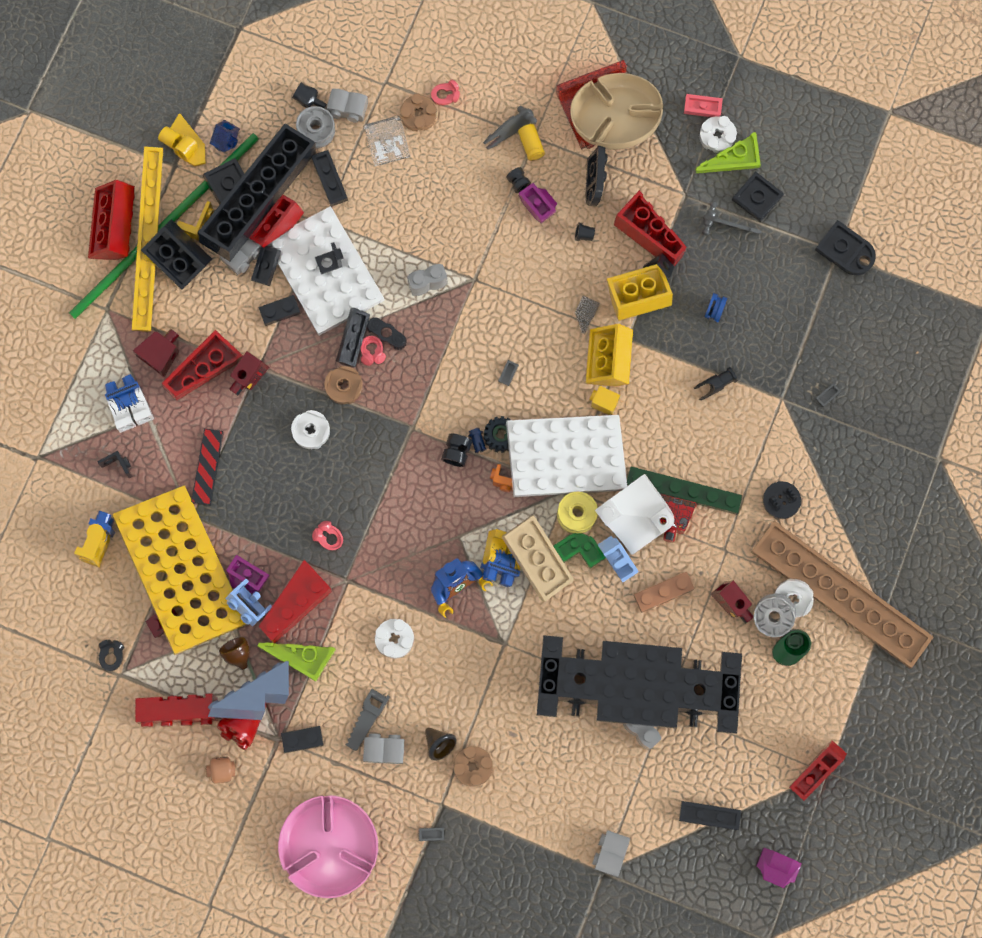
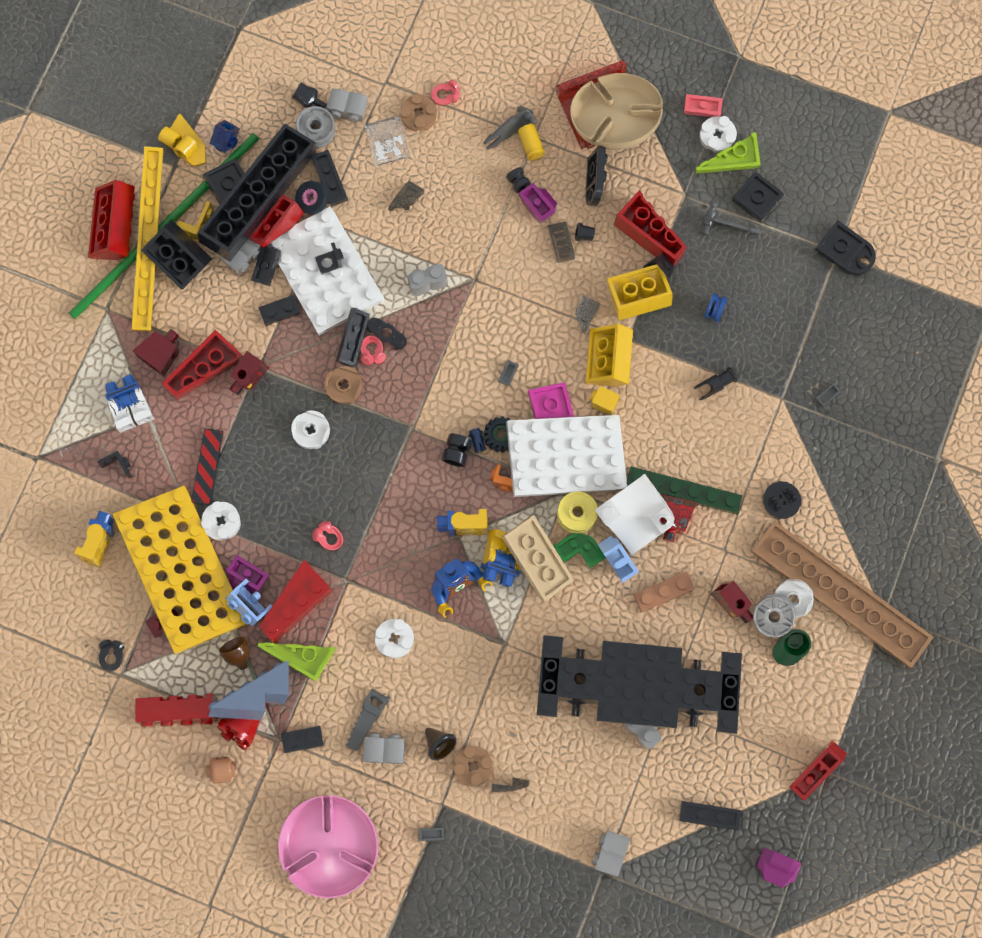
(219, 510): none -> white plate
(314, 189): none -> black bush
(407, 196): none -> clear smoke slope
(463, 524): none -> yellow hips
(517, 784): none -> clear smoke slope
(550, 402): none -> dark pink plate
(561, 253): none -> clear smoke slope

